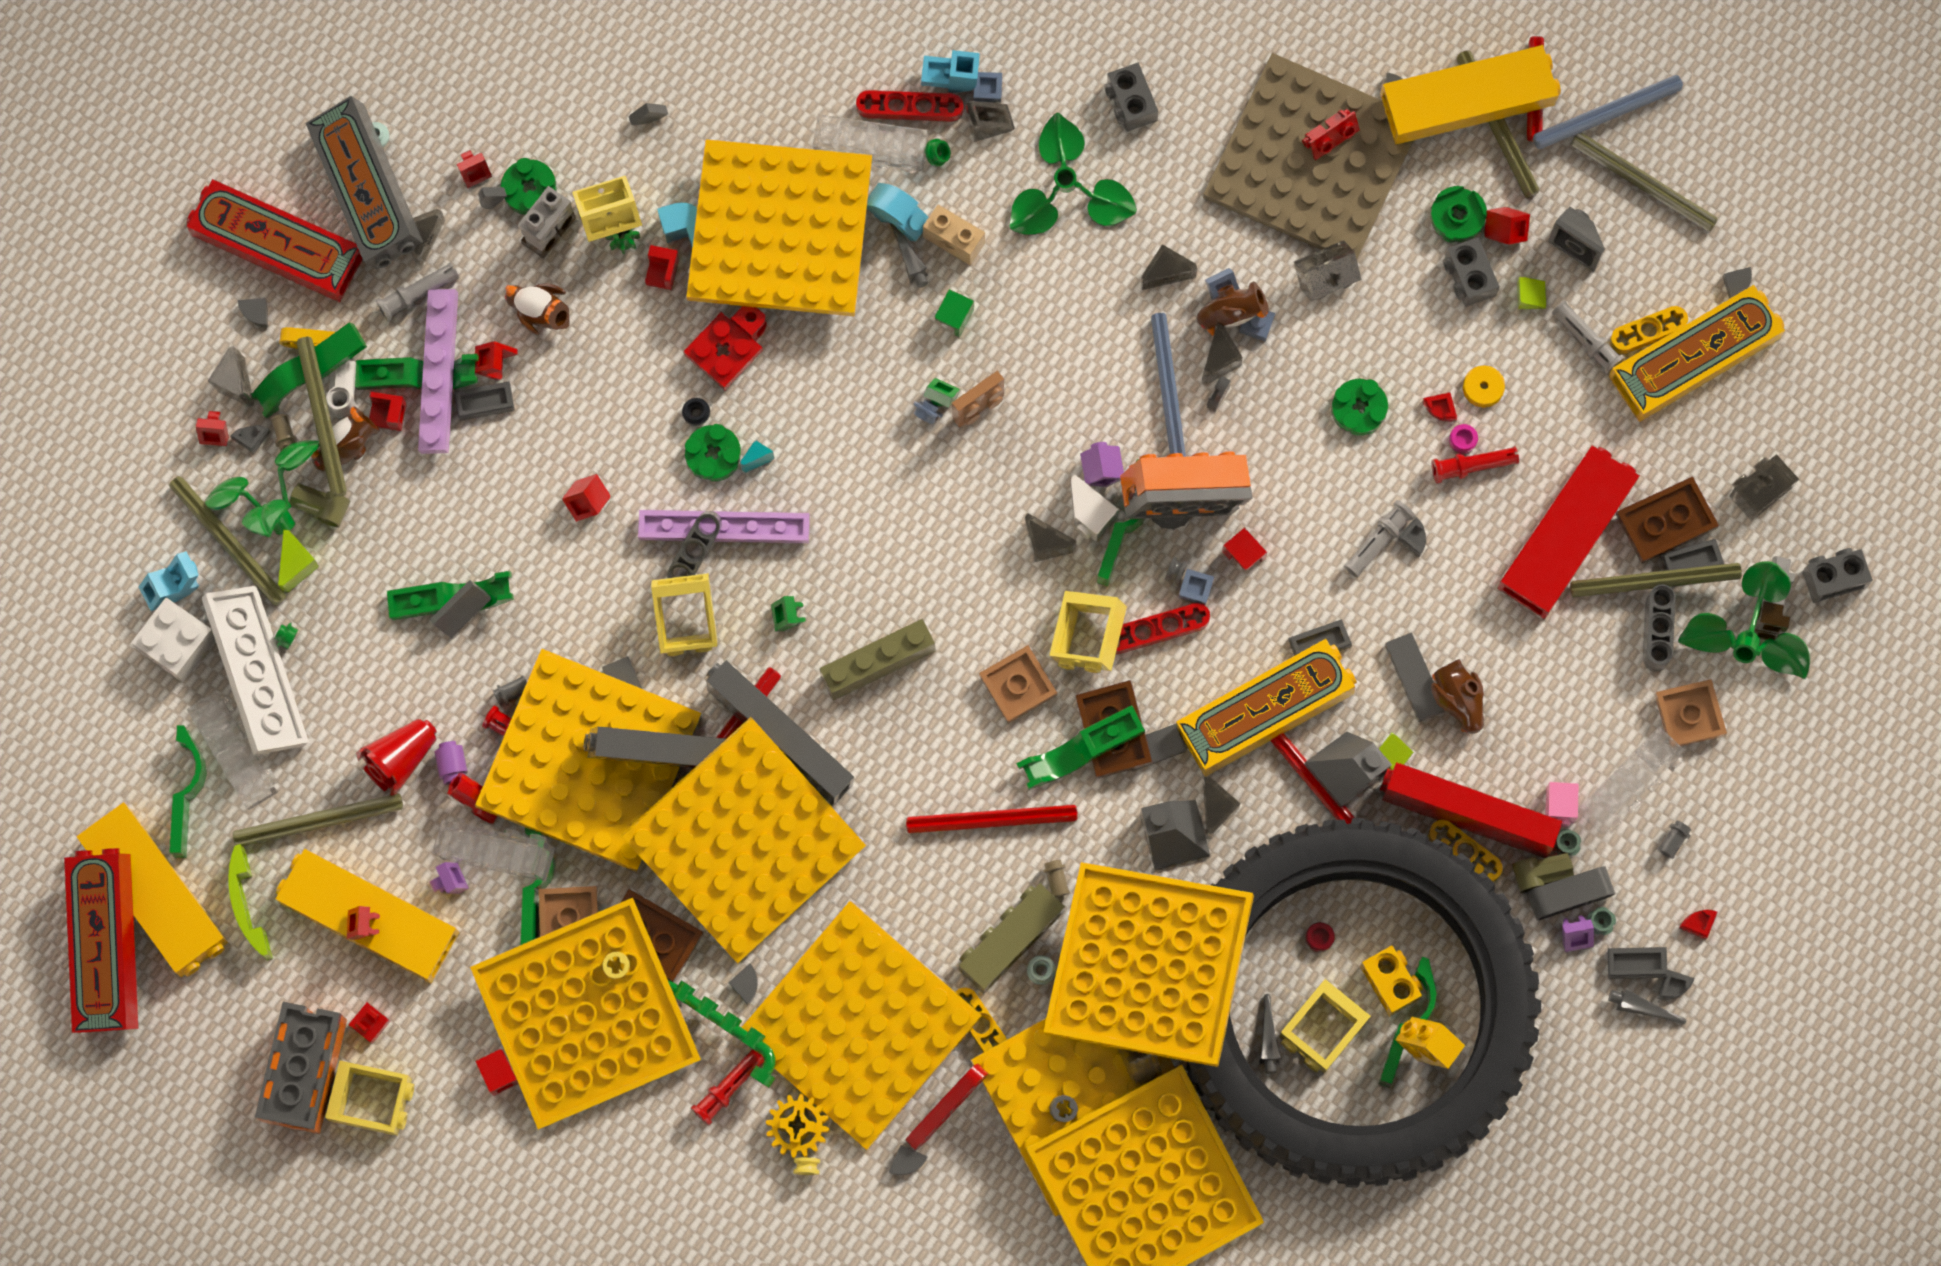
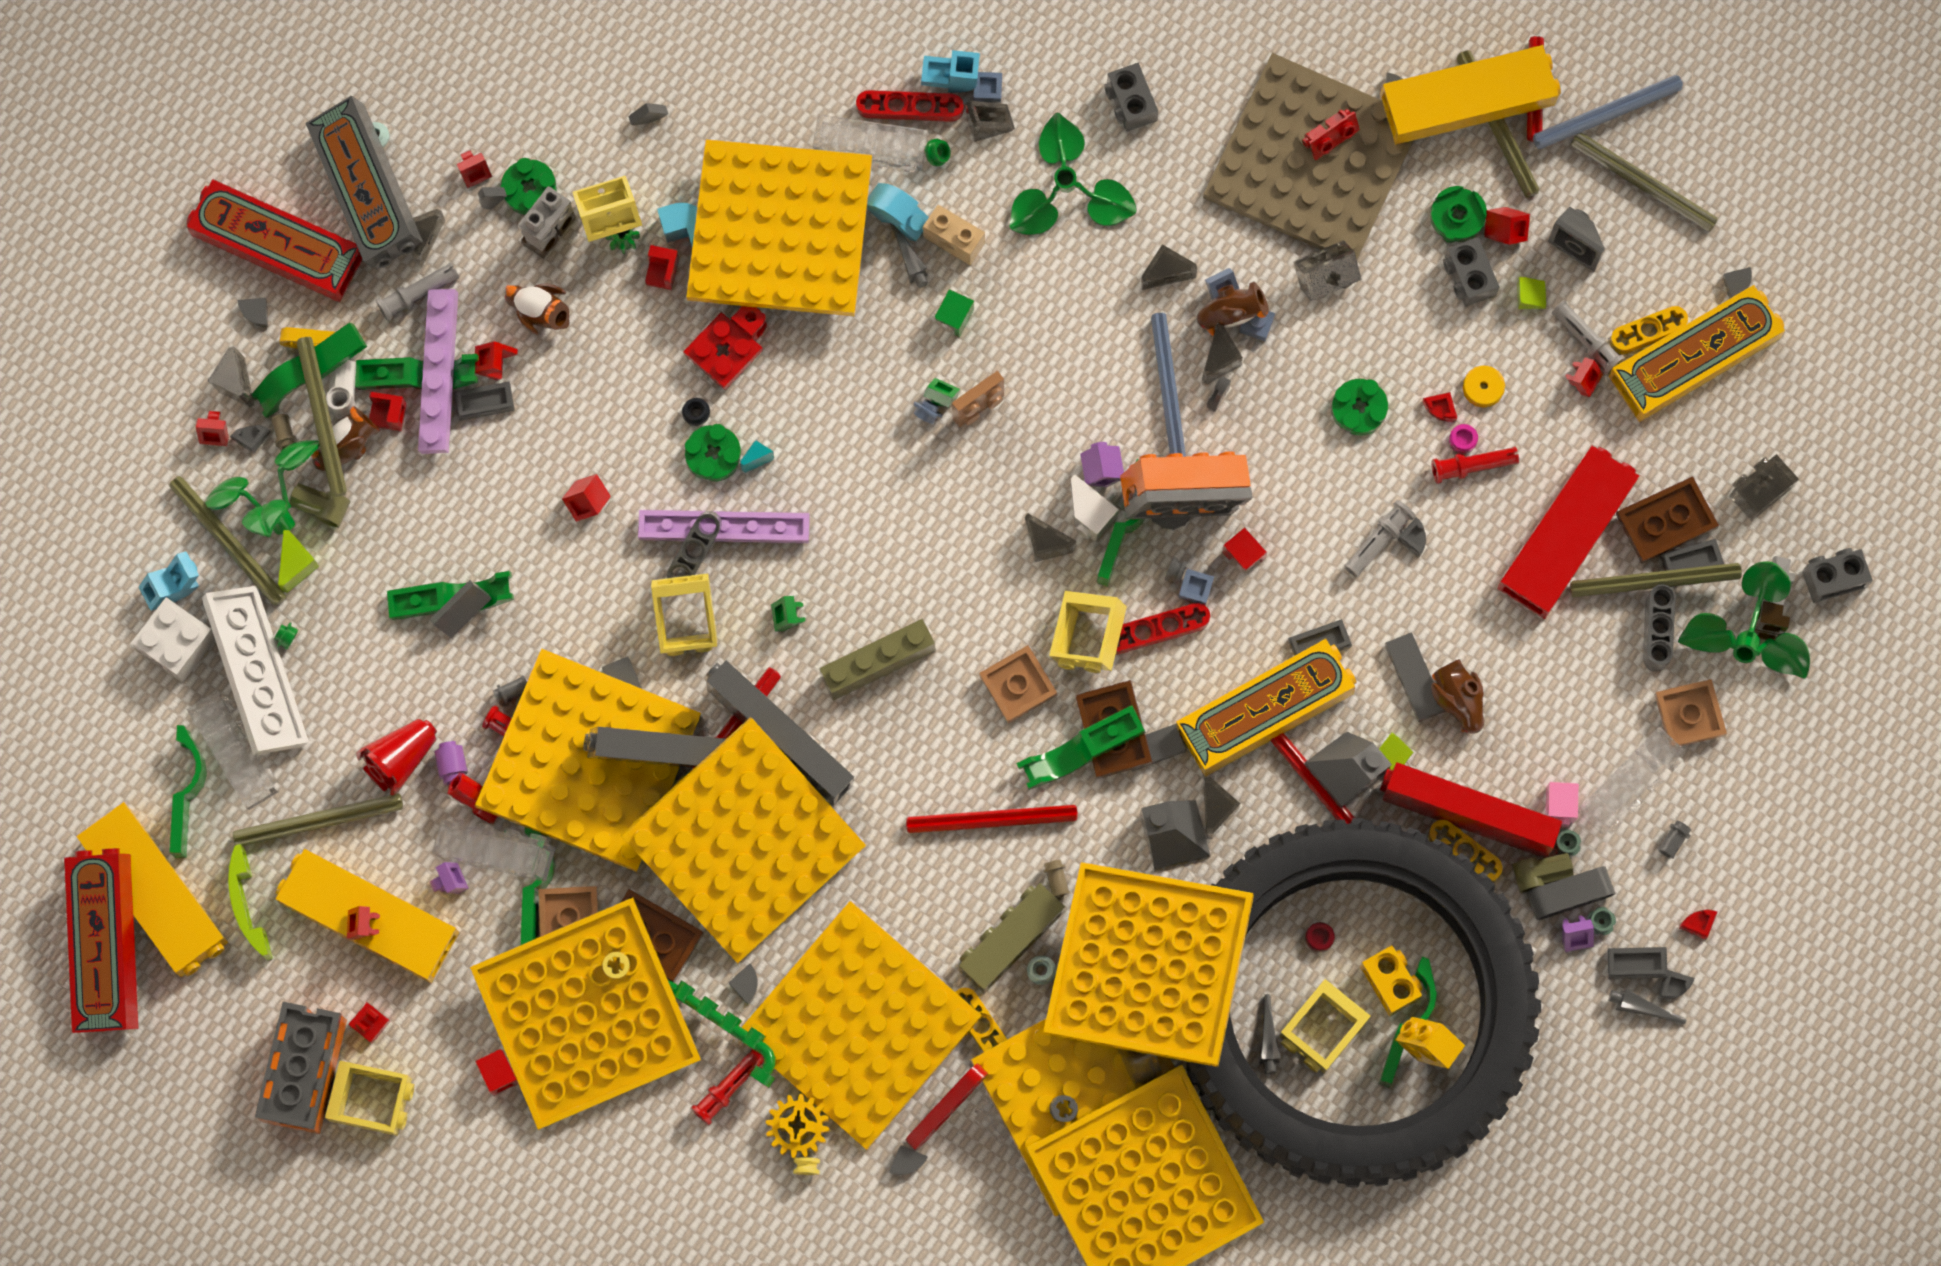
(1586, 376): none -> red tile

